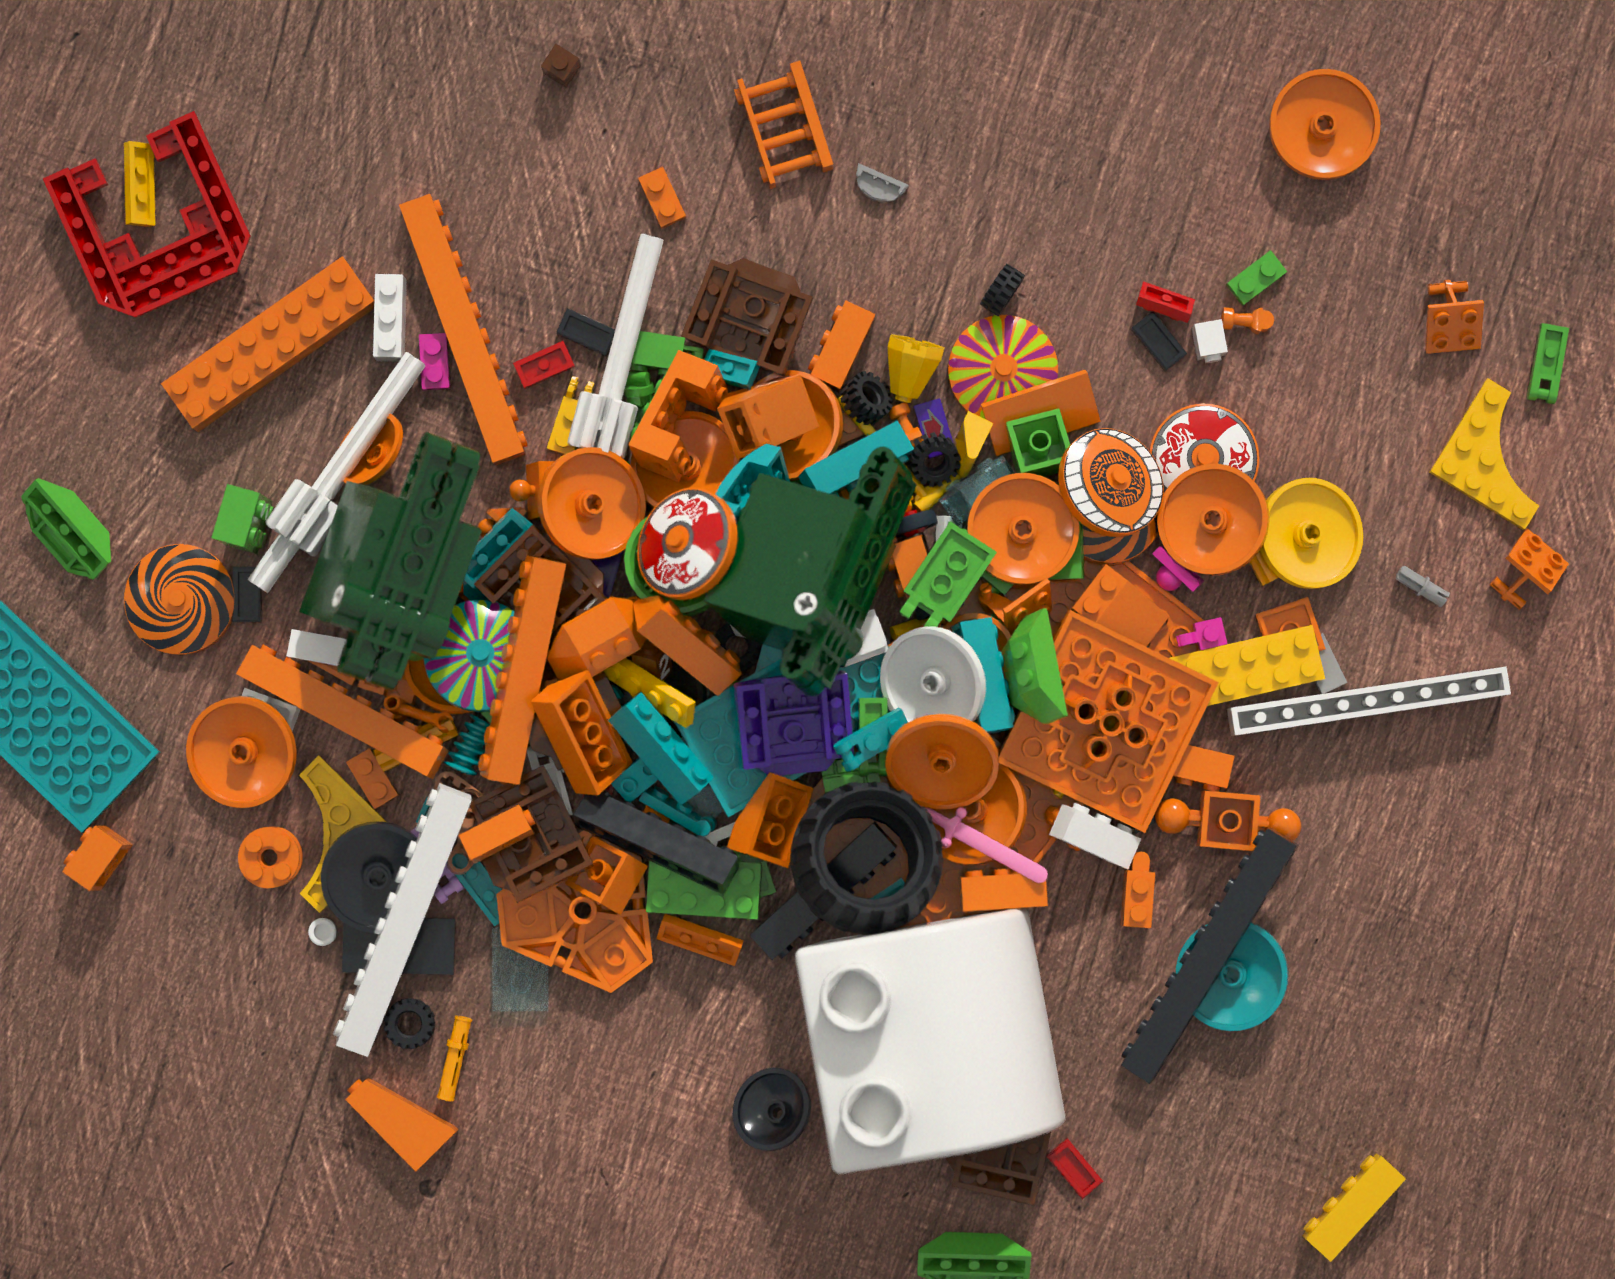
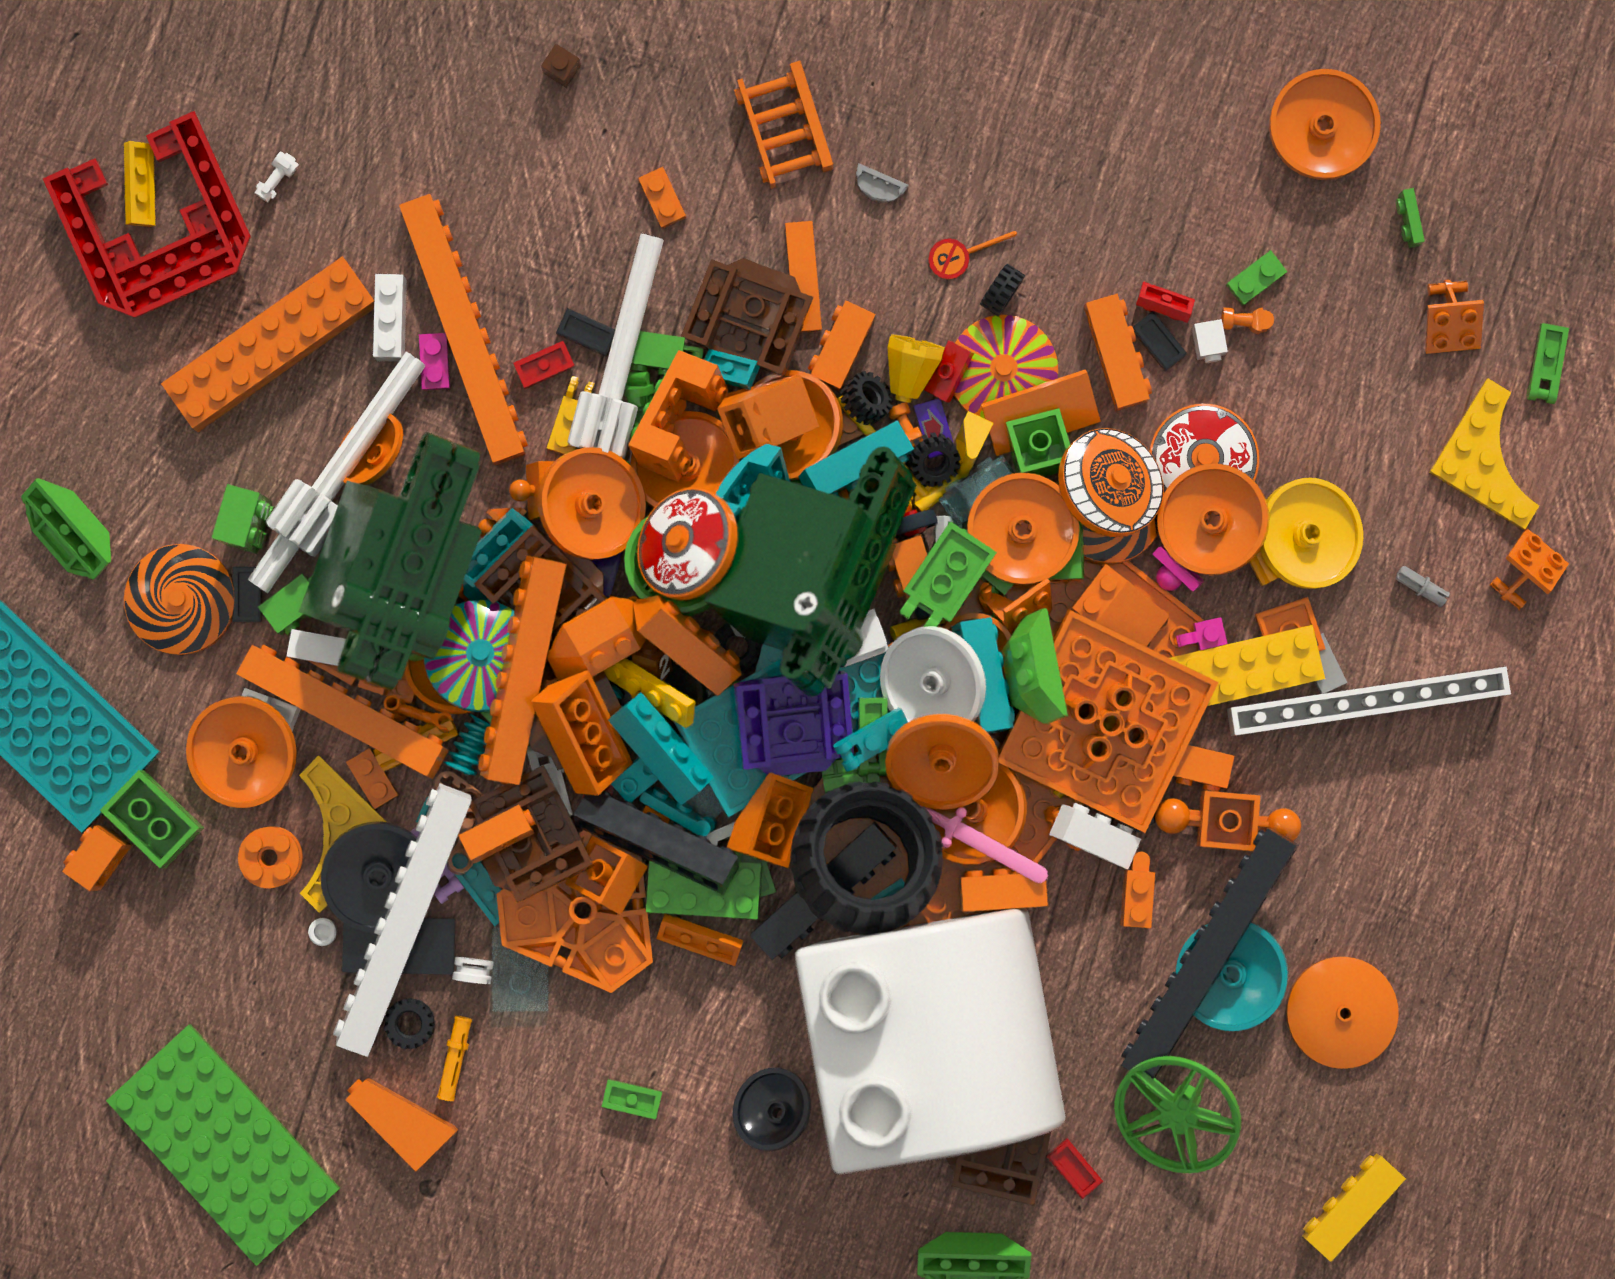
(152, 819): none -> bright green brick
(223, 1144): none -> bright green plate
(284, 165): none -> white bar
(284, 606): none -> bright green brick
(472, 973): none -> white wheel
(632, 1099): none -> bright green plate
(803, 267): none -> orange tile
(949, 371): none -> red plate
(951, 258): none -> piece
(1116, 352): none -> orange brick
(1179, 1113): none -> bright green wheel
(1316, 1005): none -> orange dish
(1412, 228): none -> bright green plate

